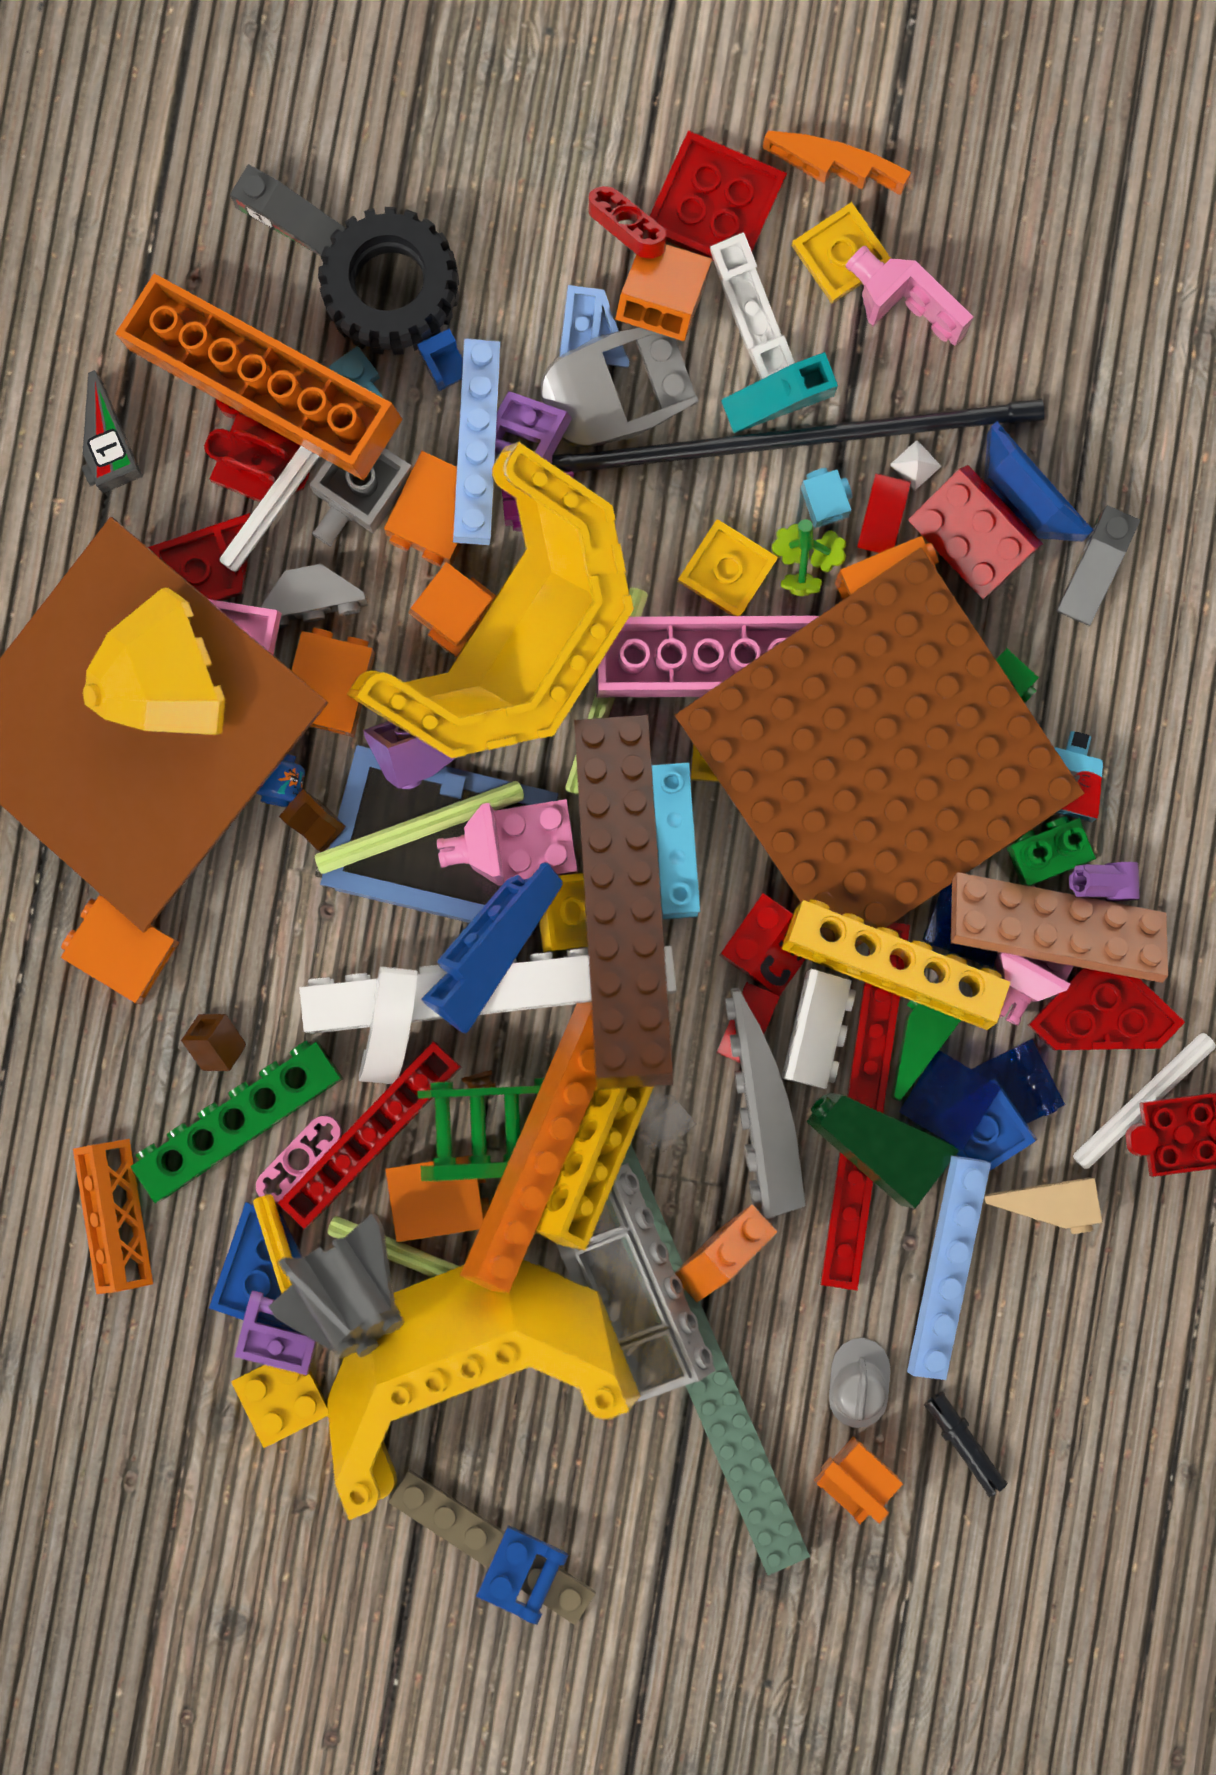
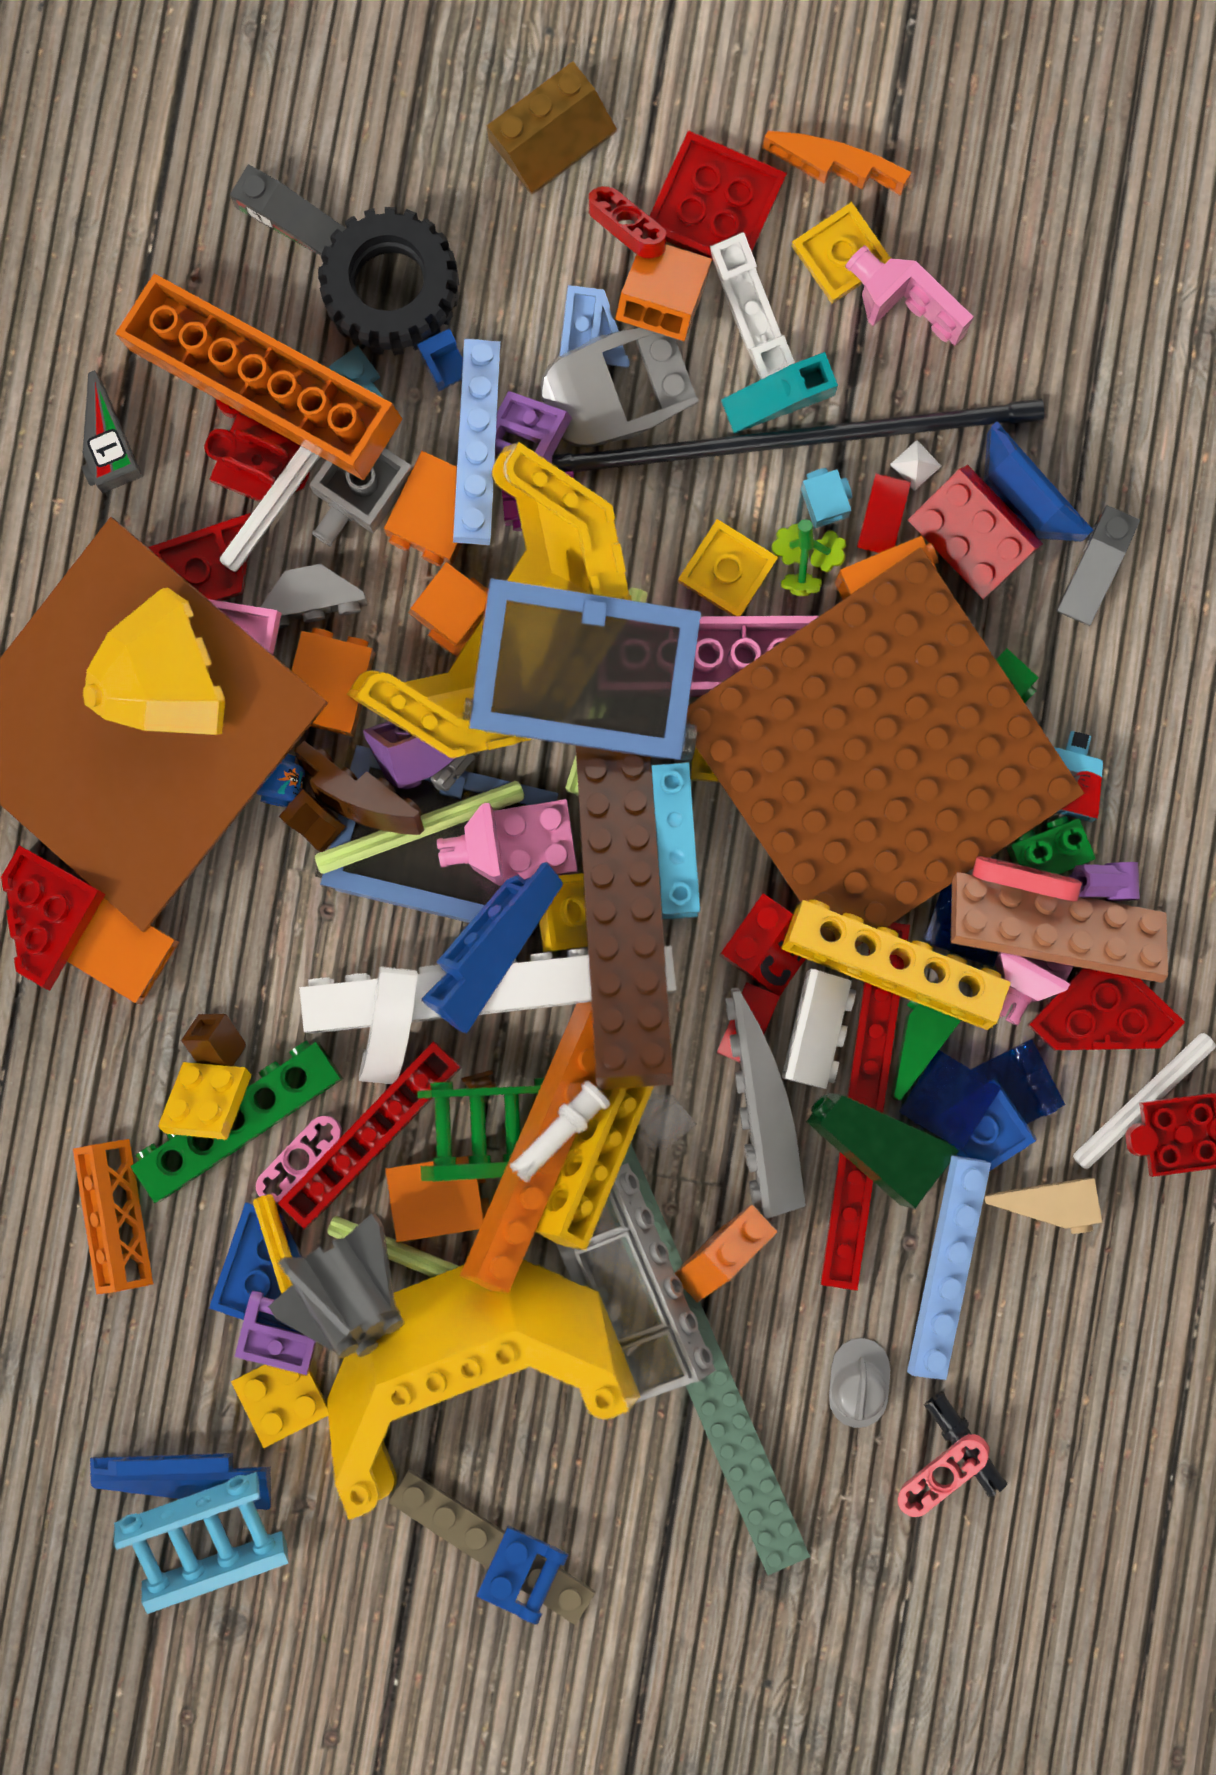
(45, 914): none -> red plate
(174, 1475): none -> blue wedge
(204, 1100): none -> yellow plate
(210, 1573): none -> medium azure fence
(361, 799): none -> reddish brown slope
(445, 777): none -> light grey axle
(551, 128): none -> pearl gold slope
(571, 1119): none -> white pin
(585, 671): none -> clear smoke door
(859, 1481): orange plate -> none
(930, 1500): none -> coral beam
(1027, 878): none -> coral beam

